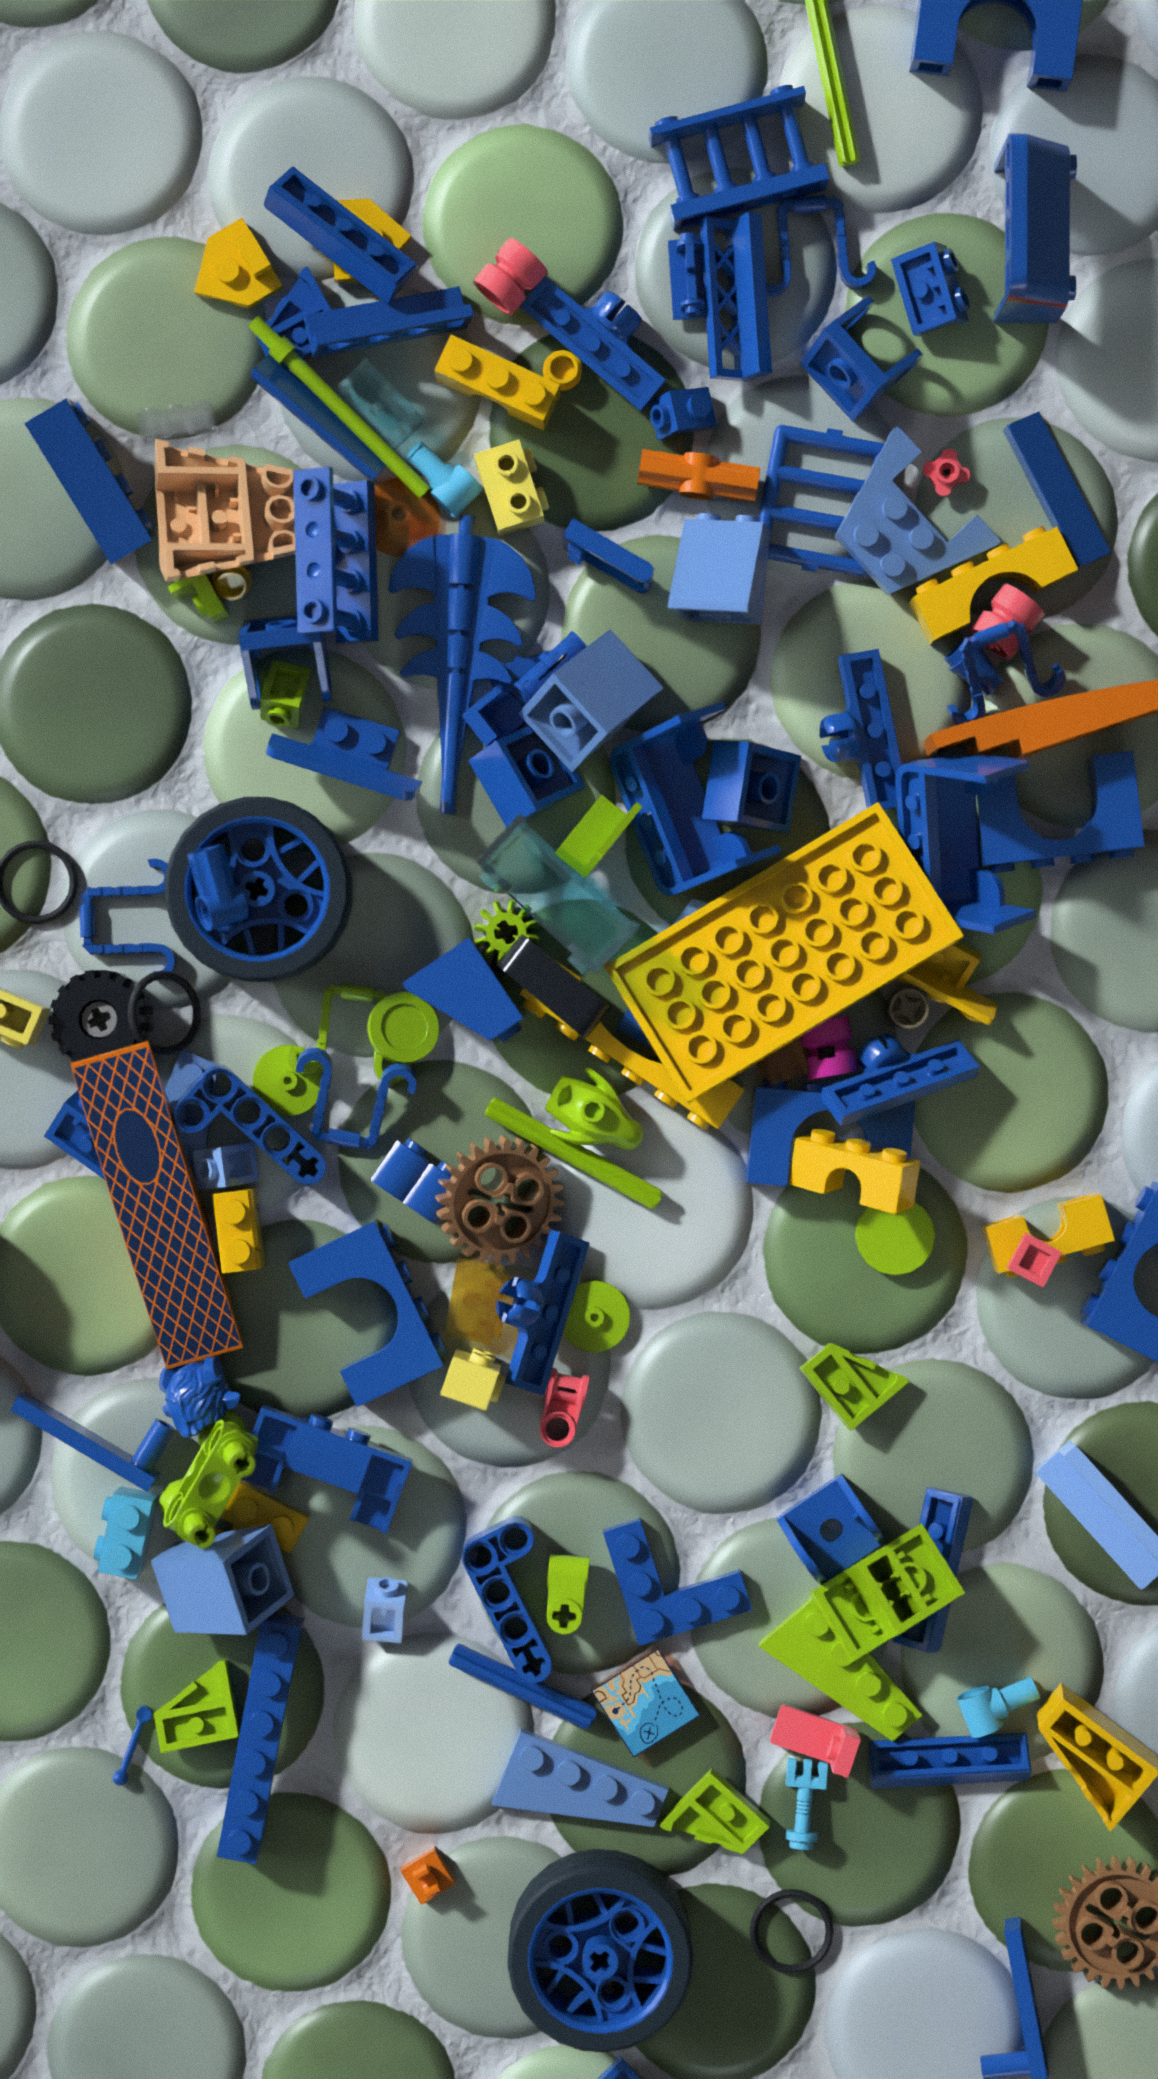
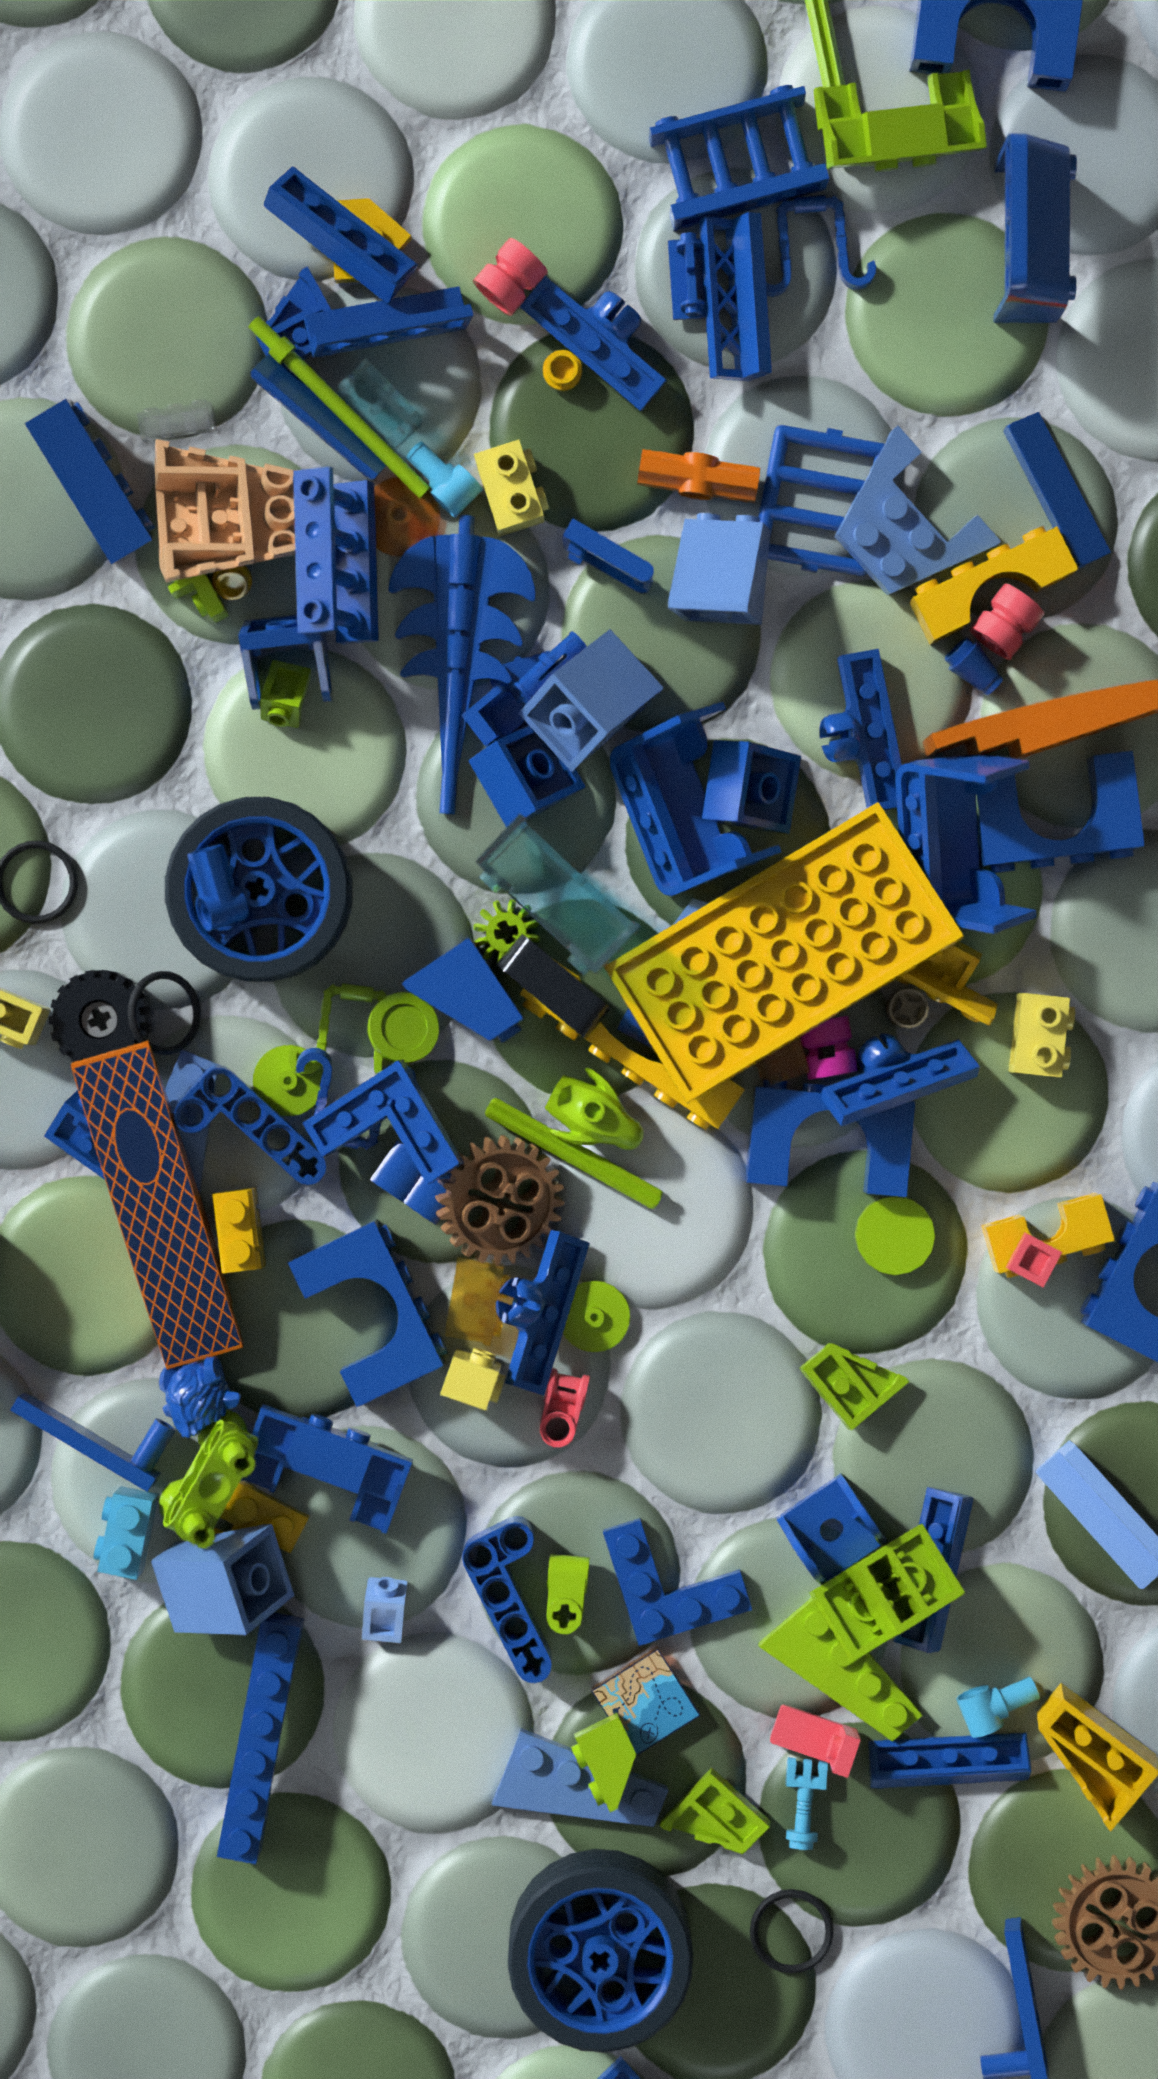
(88, 919): blue piece -> none
(143, 1715): blue hinge -> none
(200, 1713): lime wing -> none
(225, 1166): light blue bracket -> none
(236, 268): yellow plate -> none
(349, 751): blue plate -> none
(400, 1099): none -> blue plate
(428, 1875): orange tile -> none
(495, 378): yellow arch -> none
(534, 1693): blue axle -> none
(595, 835): lime panel -> none
(609, 1757): none -> lime slope
(682, 412): blue bracket -> none
(847, 370): blue hose -> none
(885, 1176): yellow arch -> none
(900, 134): none -> lime bracket
(930, 288): blue bracket -> none
(942, 483): coral plate -> none
(991, 636): blue piece -> none
(1041, 1035): none -> light yellow brick

